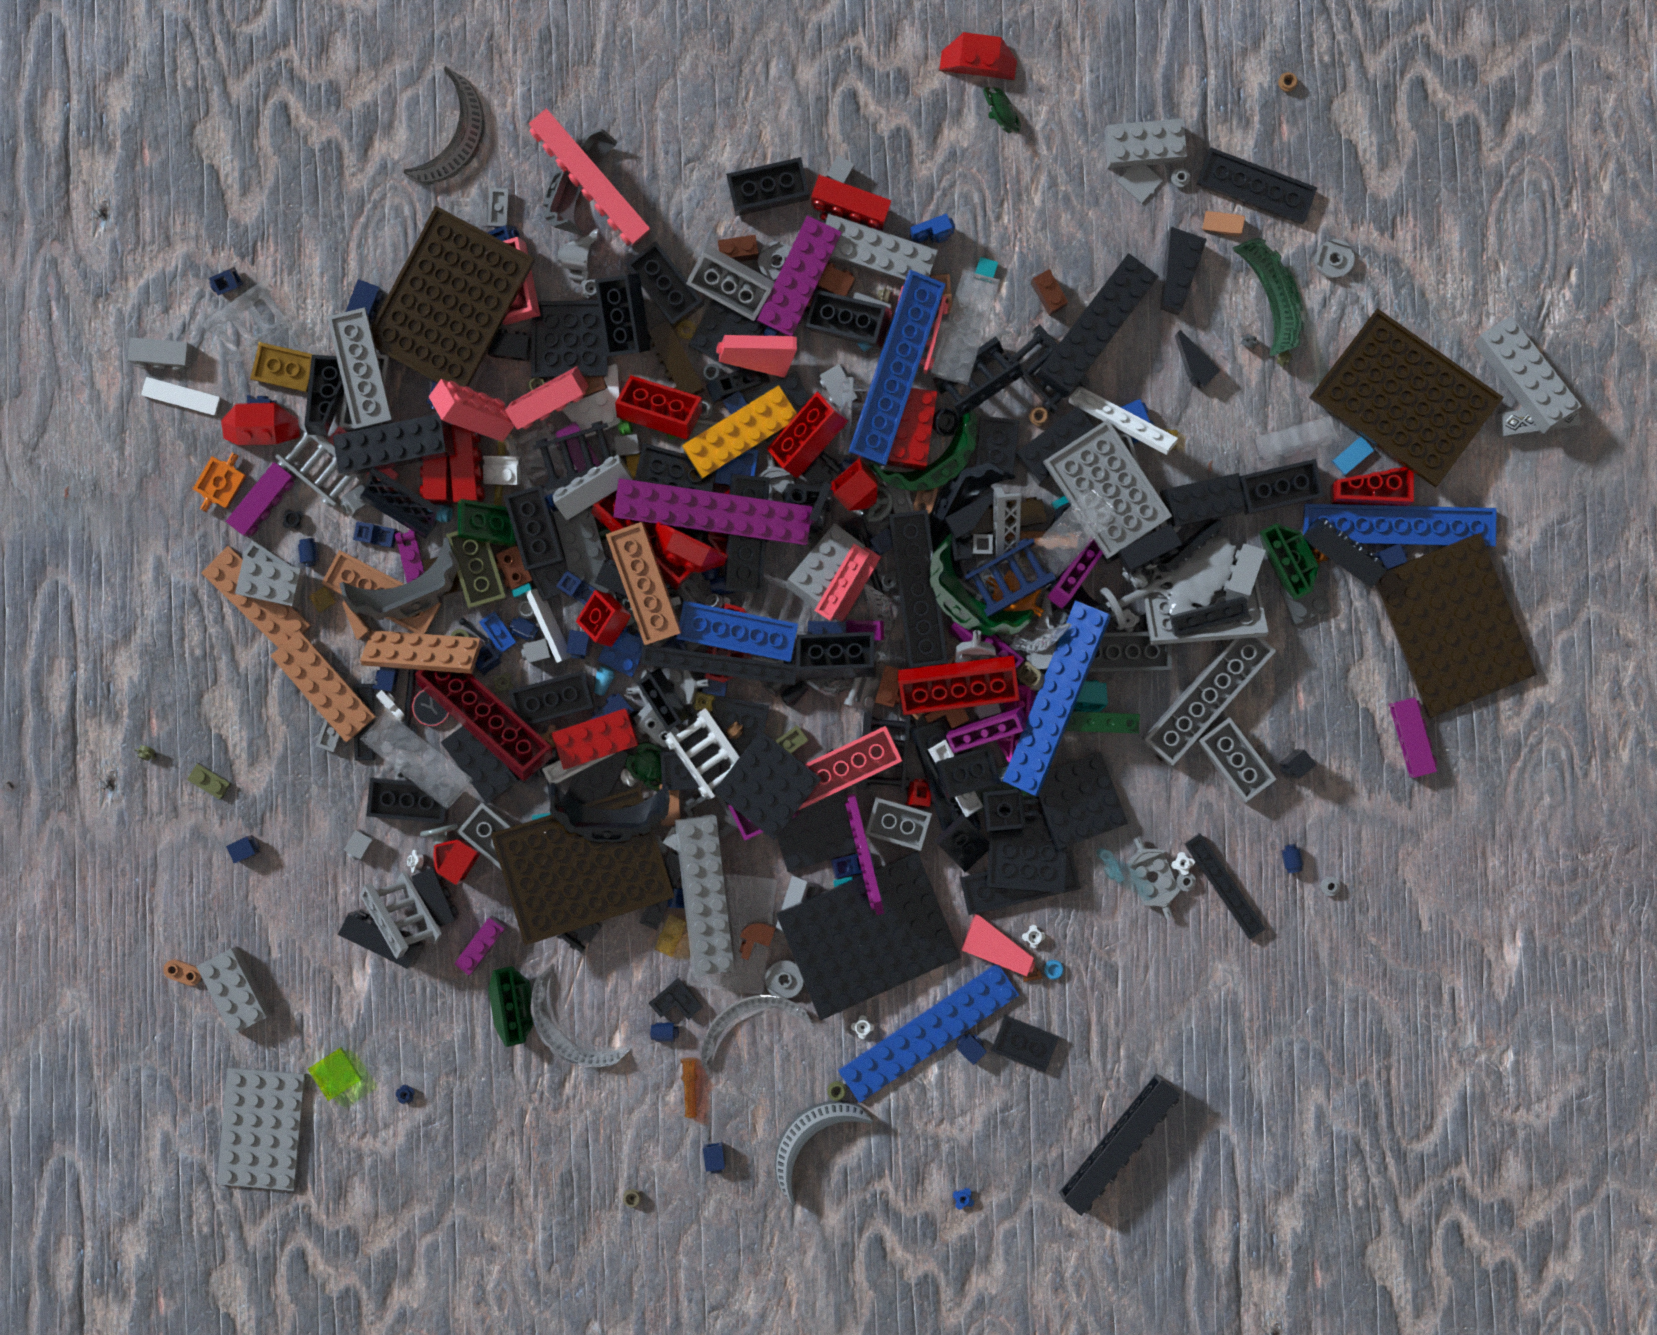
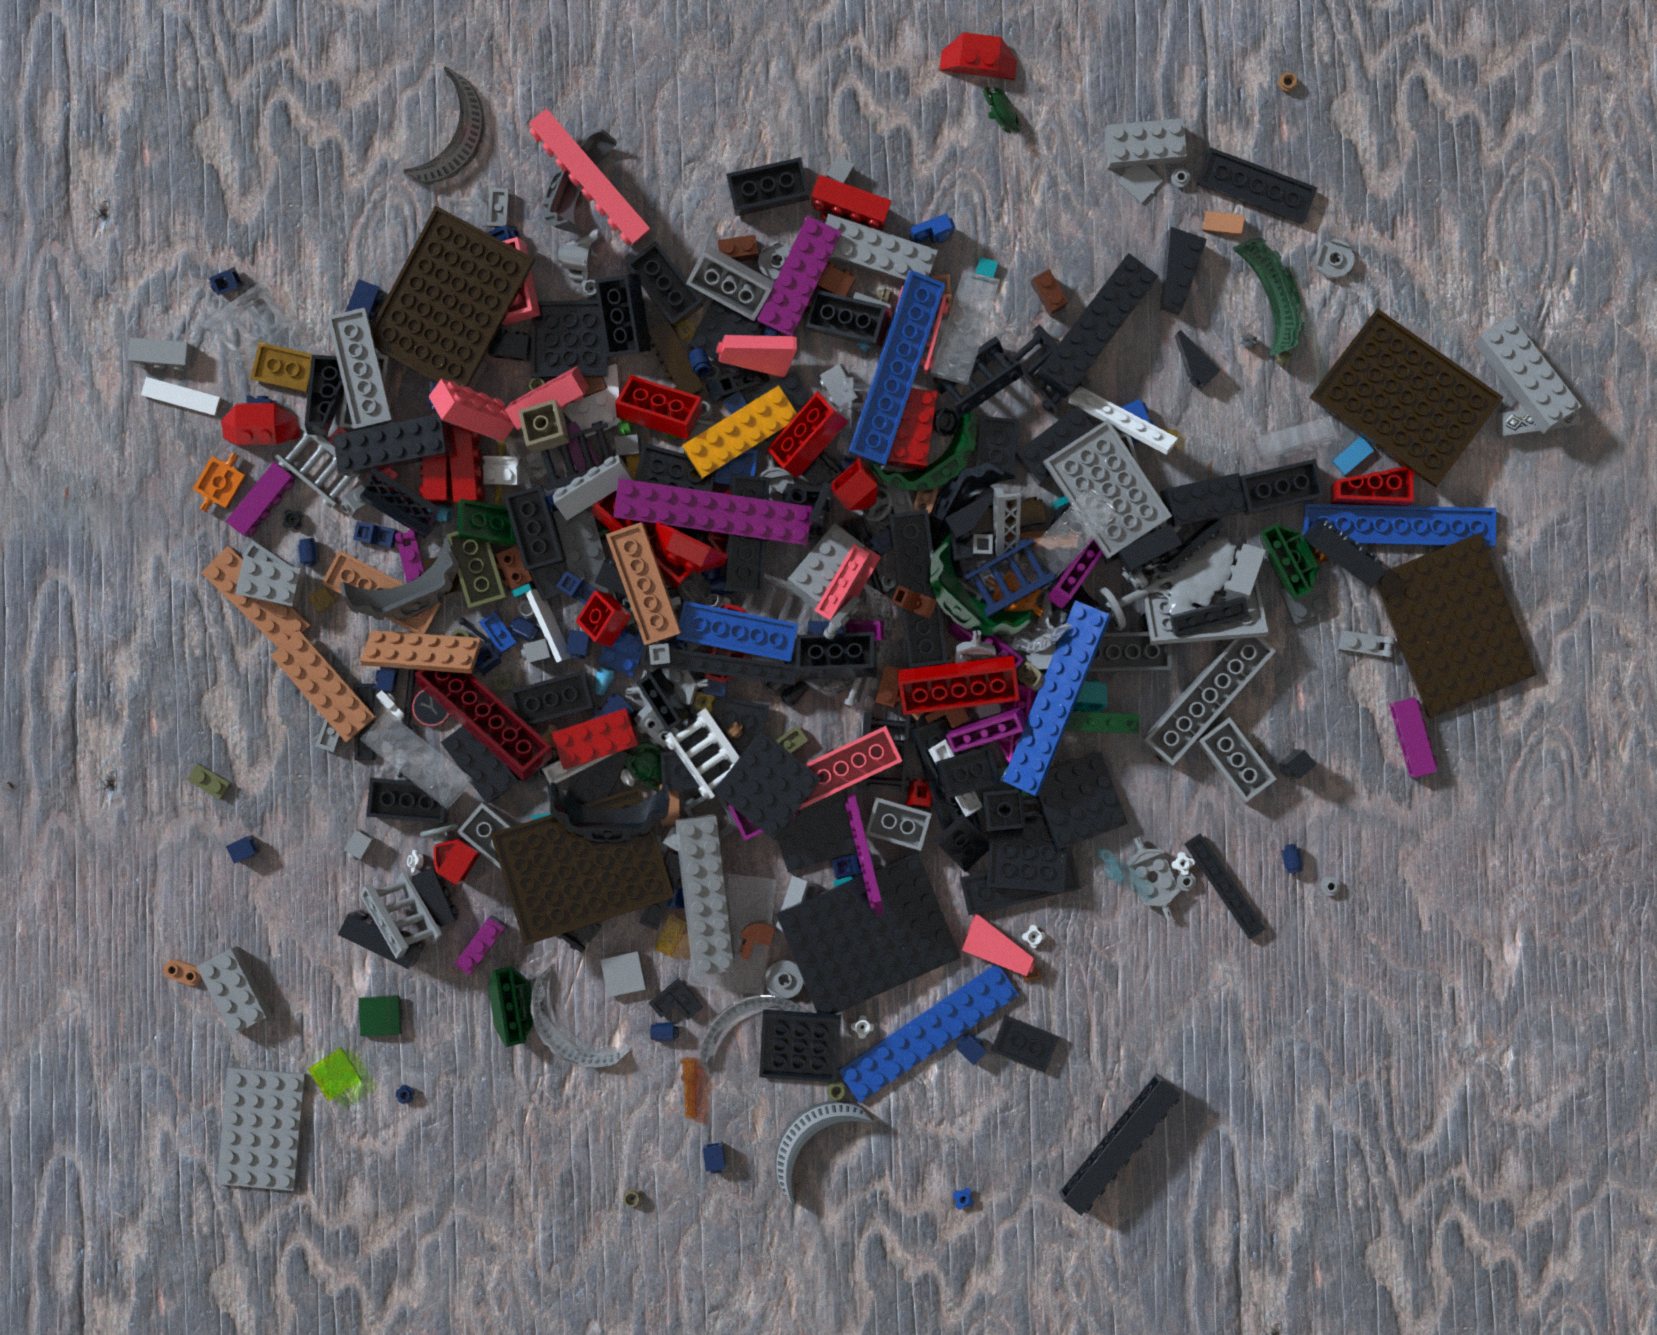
(145, 753): olive plate -> none
(357, 623): nougat slope -> none
(380, 1015): none -> dark green slope
(543, 426): none -> dark tan brick
(623, 974): none -> light grey tile
(659, 654): none -> light grey plate
(700, 362): none -> dark blue brick
(799, 1045): none -> black plate
(842, 617): none -> light grey plate
(914, 601): none -> copper brick
(1043, 412): medium nougat plate -> none
(1053, 969): dark azure tile -> none
(1133, 620): white plate -> none
(1365, 643): none -> light grey plate
(1392, 556): dark blue brick -> none

